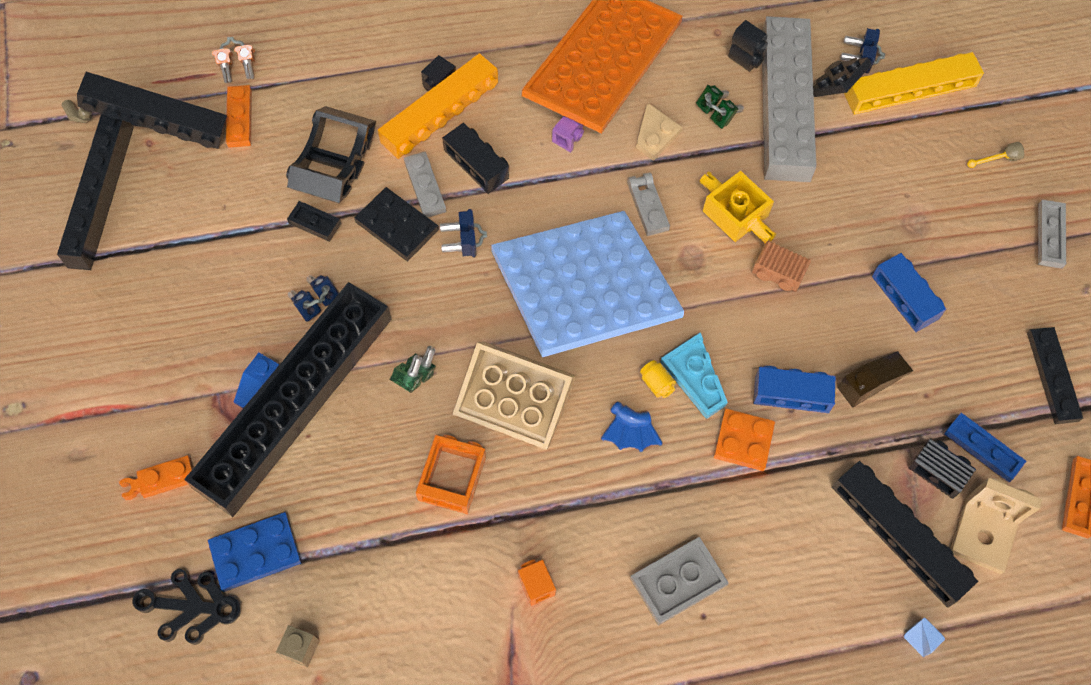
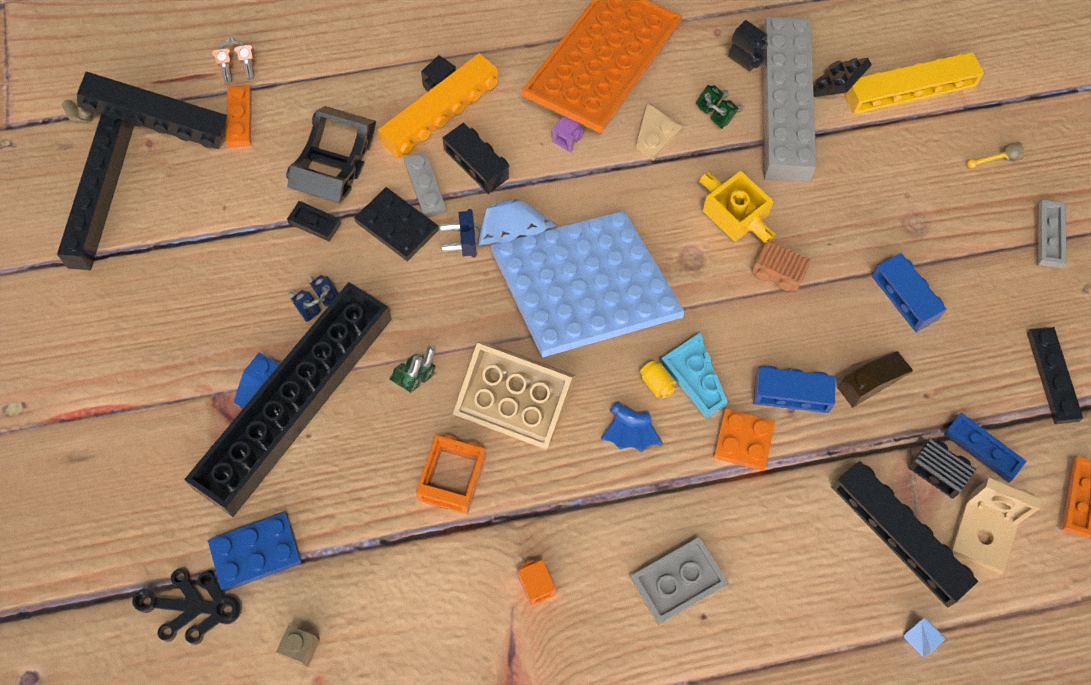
(158, 478): orange plate -> none
(511, 217): none -> light blue piece
(648, 204): light grey plate -> none
(868, 47): piece -> none

